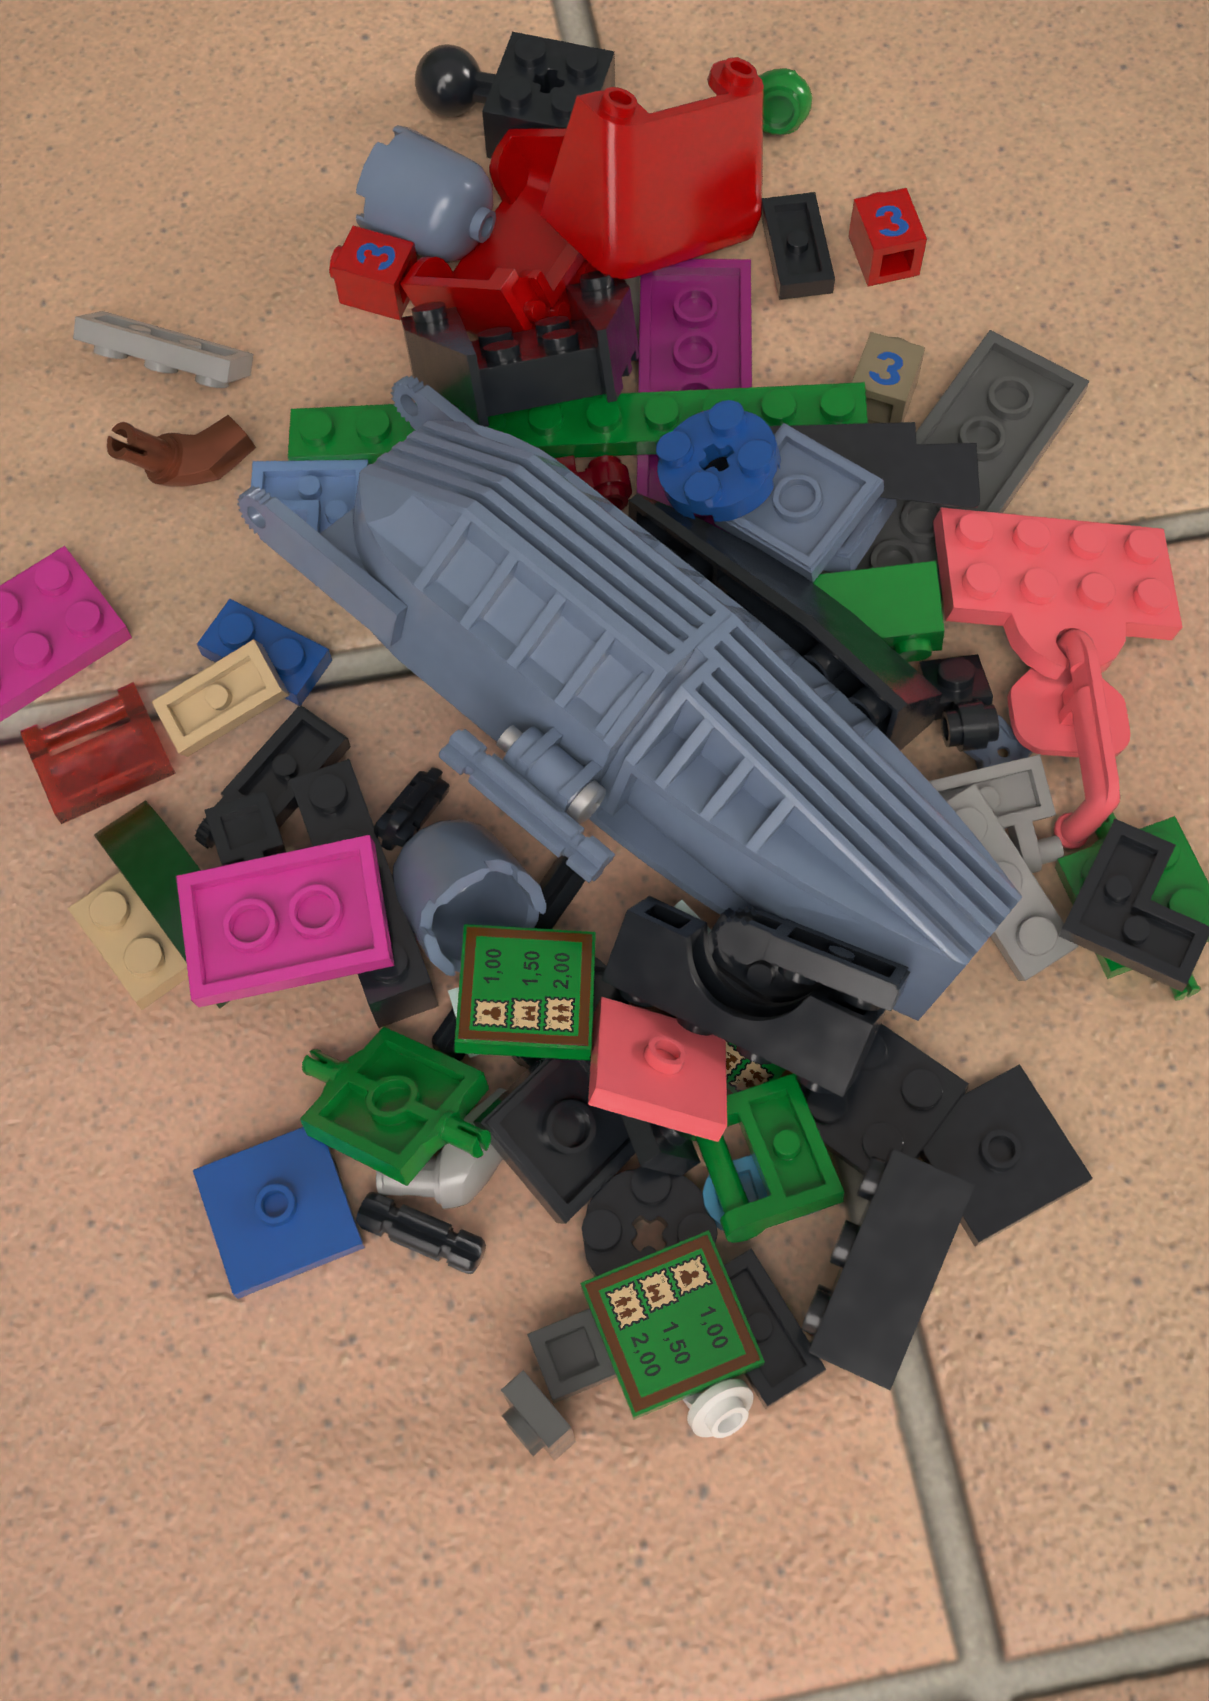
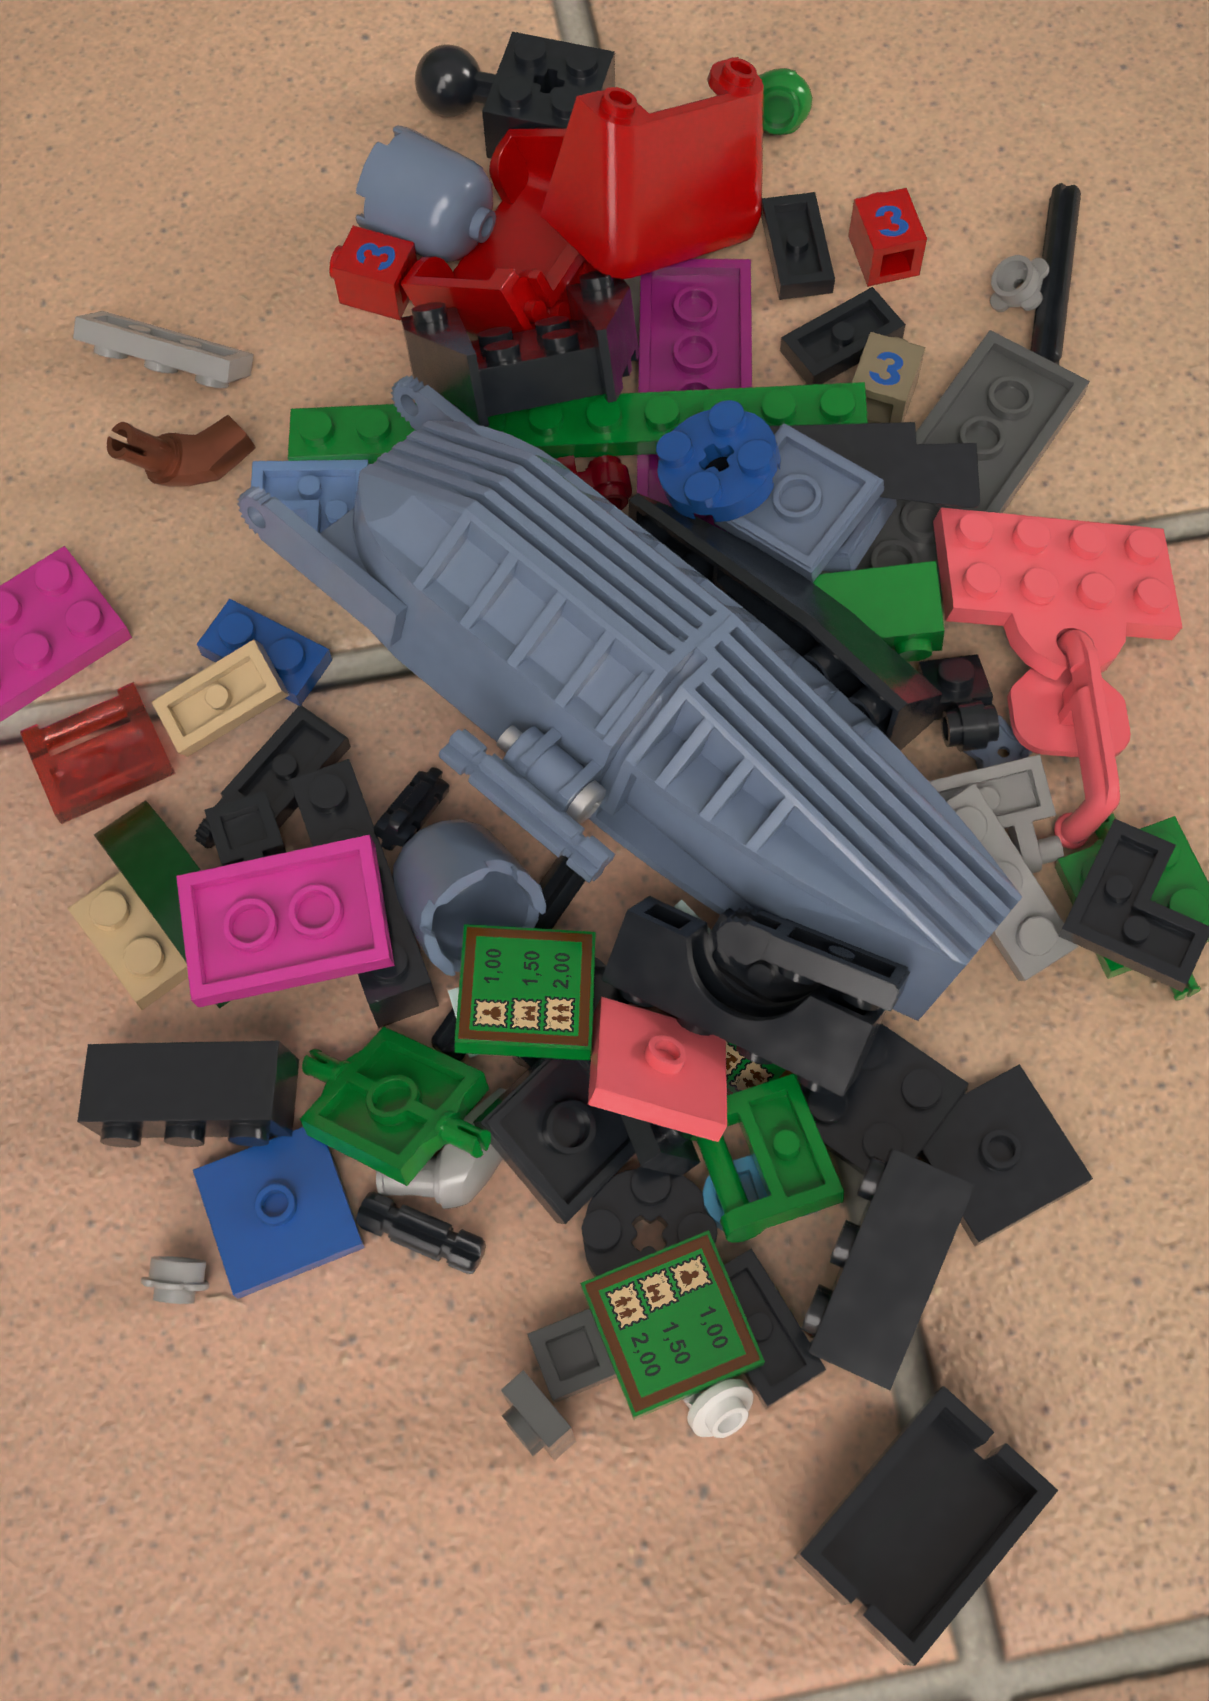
(176, 1279): none -> light grey plate
(189, 1092): none -> black brick
(839, 337): none -> black plate
(925, 1526): none -> black piece
(1012, 273): none -> light grey plate
(1055, 287): none -> black axle

